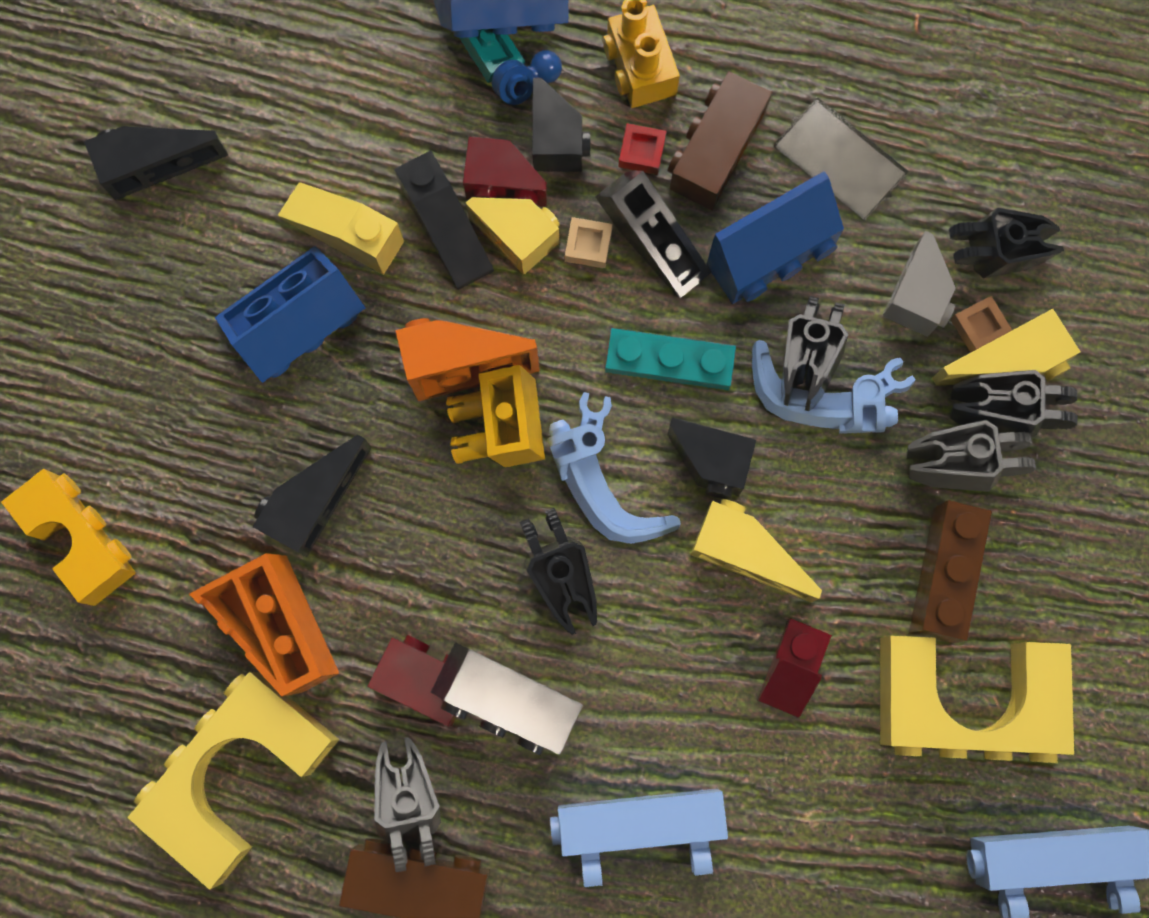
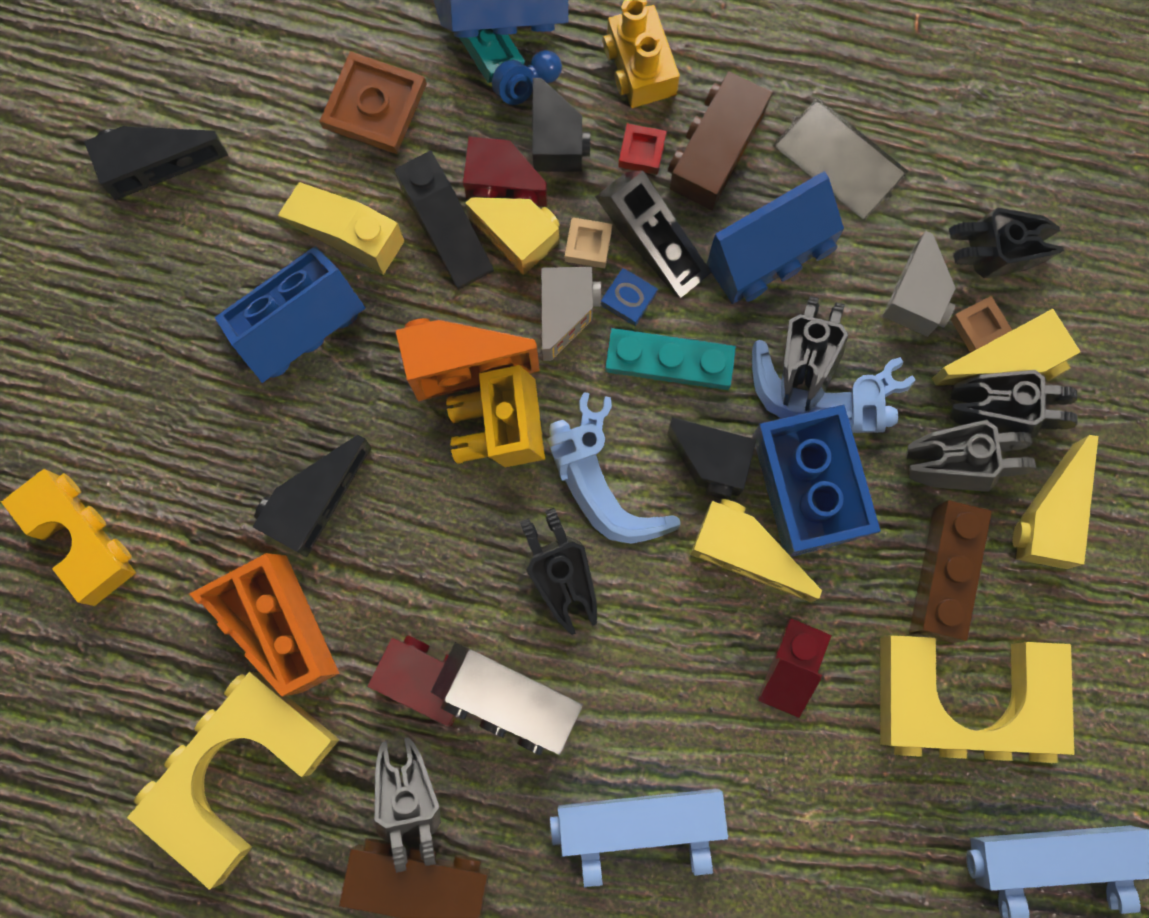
(373, 102): none -> dark orange plate
(566, 306): none -> light grey slope
(629, 296): none -> blue tile
(815, 480): none -> blue slope
(1058, 518): none -> light yellow slope

